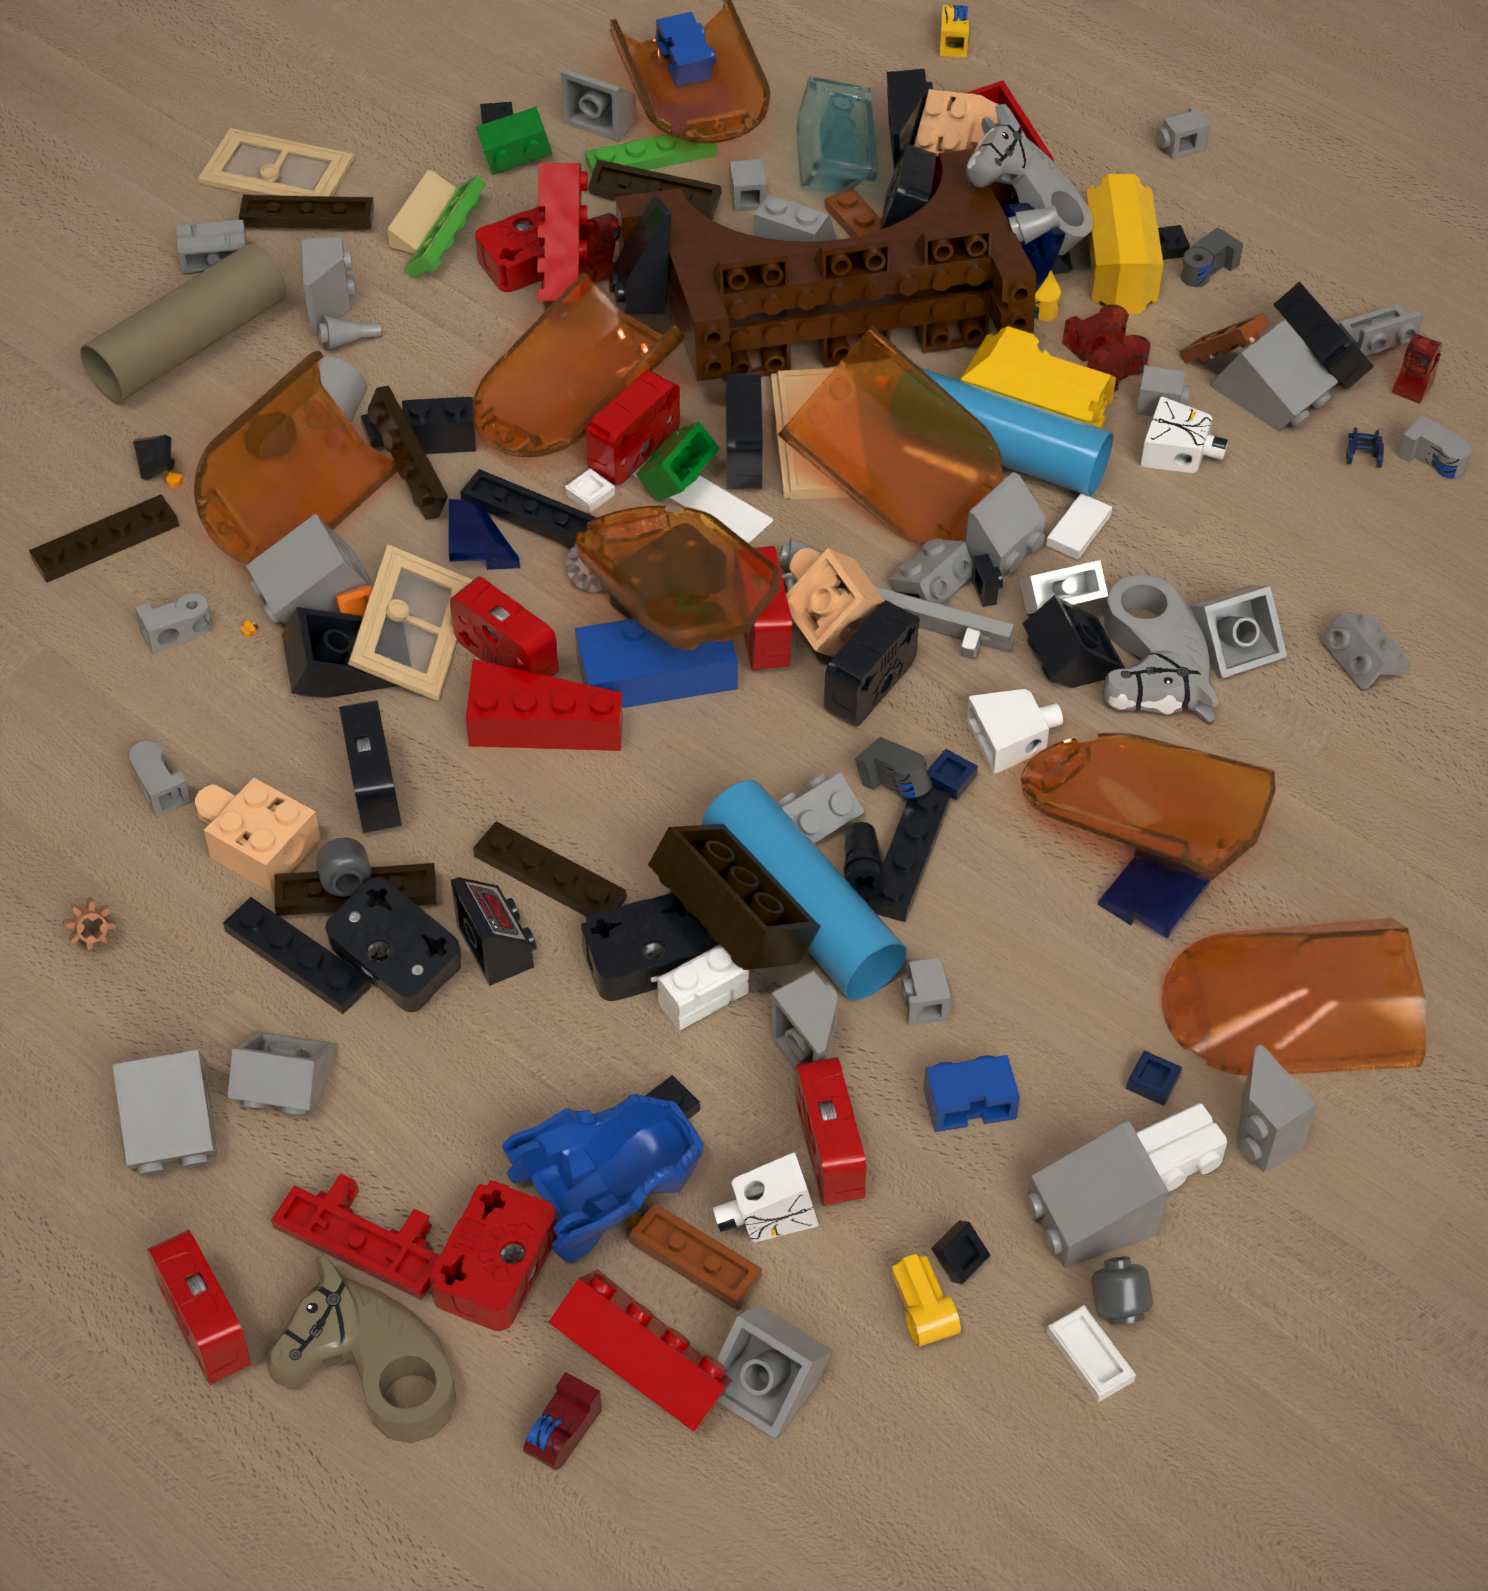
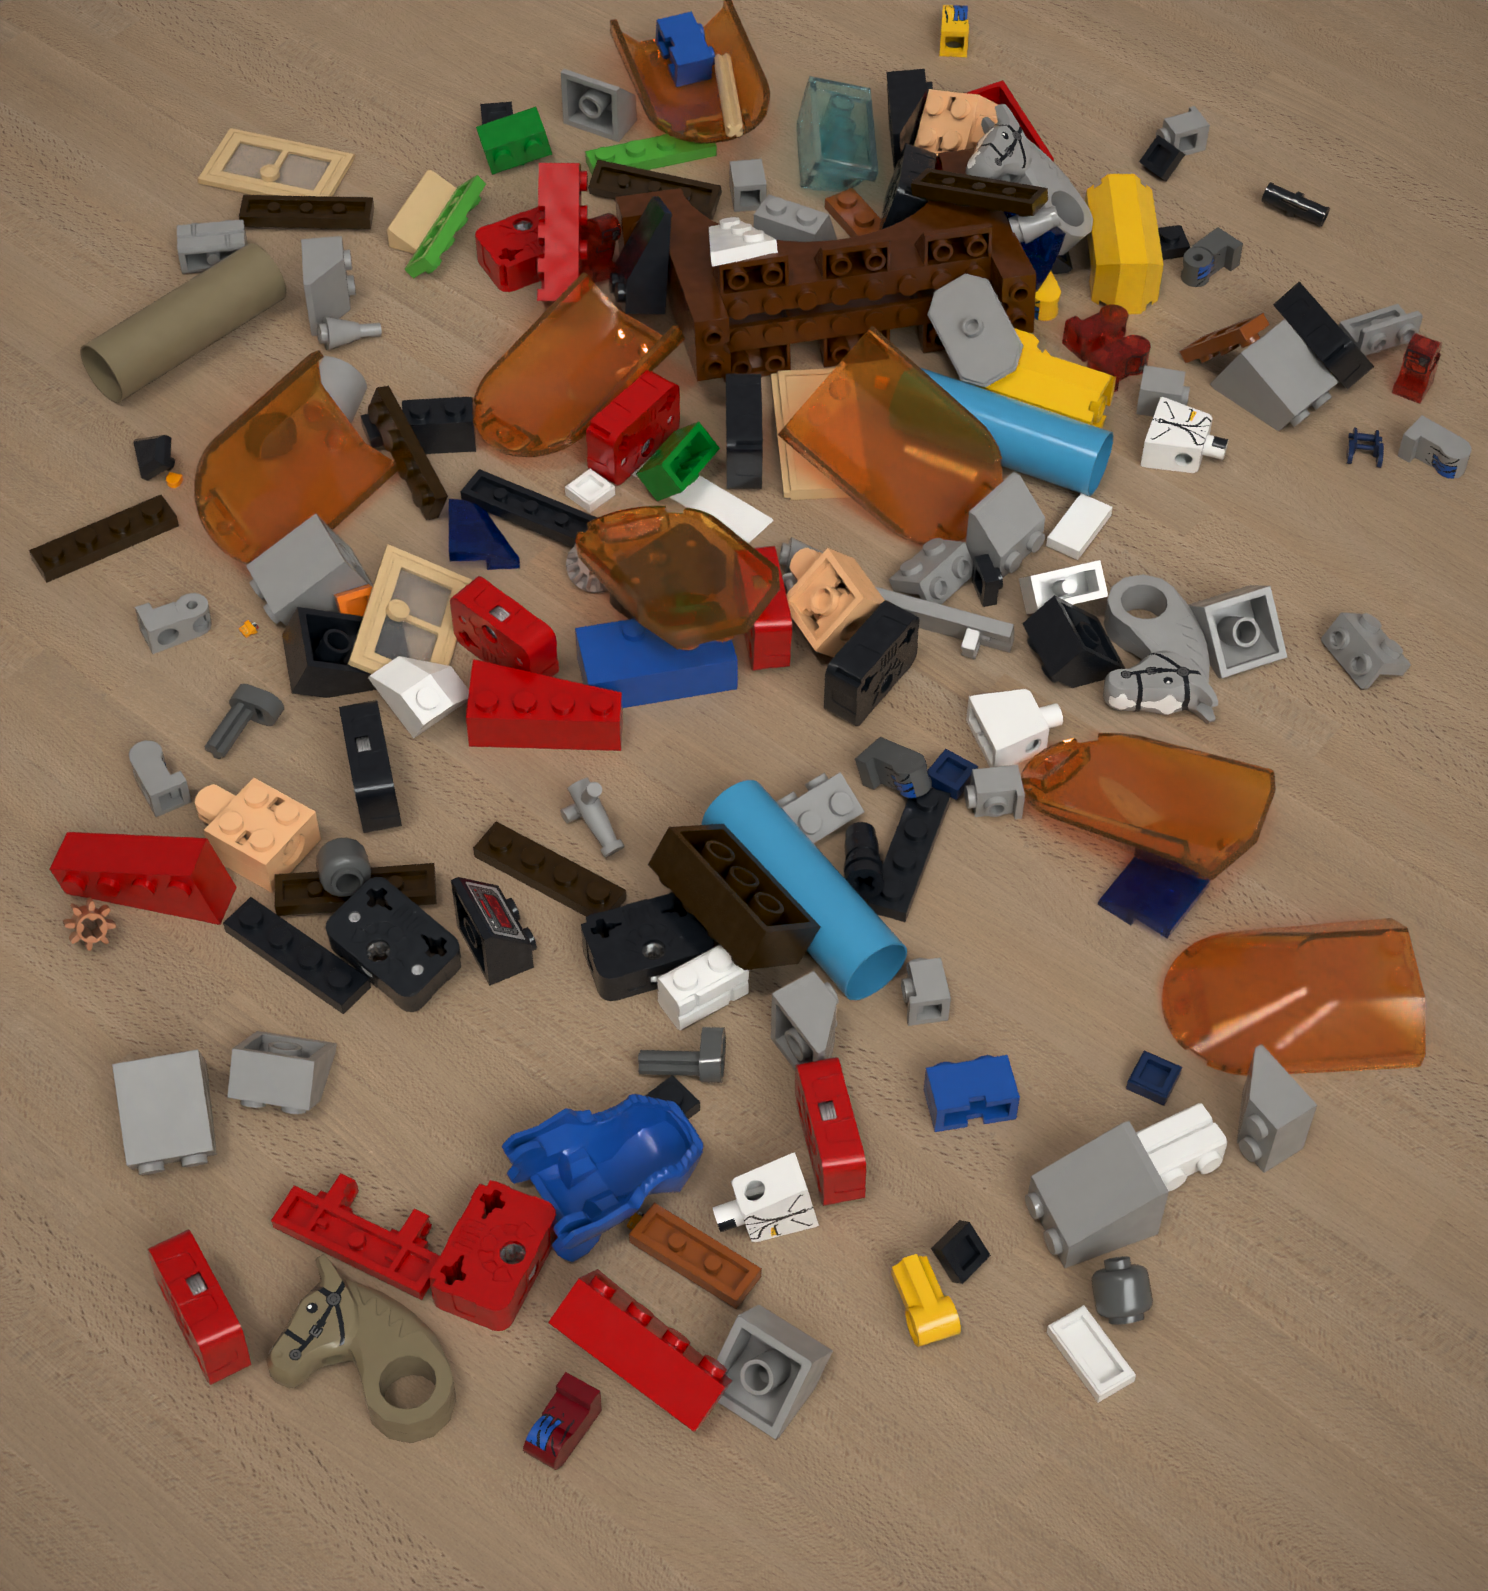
(146, 873): none -> red wedge
(246, 705): none -> dark grey piece
(419, 691): none -> white slope
(589, 806): none -> light grey piece
(706, 1063): none -> dark grey piece
(728, 95): none -> tan axle
(738, 241): none -> white wing
(975, 330): none -> light grey shield
(979, 192): none -> dark brown plate
(995, 792): none -> light grey brick
(1162, 158): none -> black plate
(1275, 196): none -> black pin

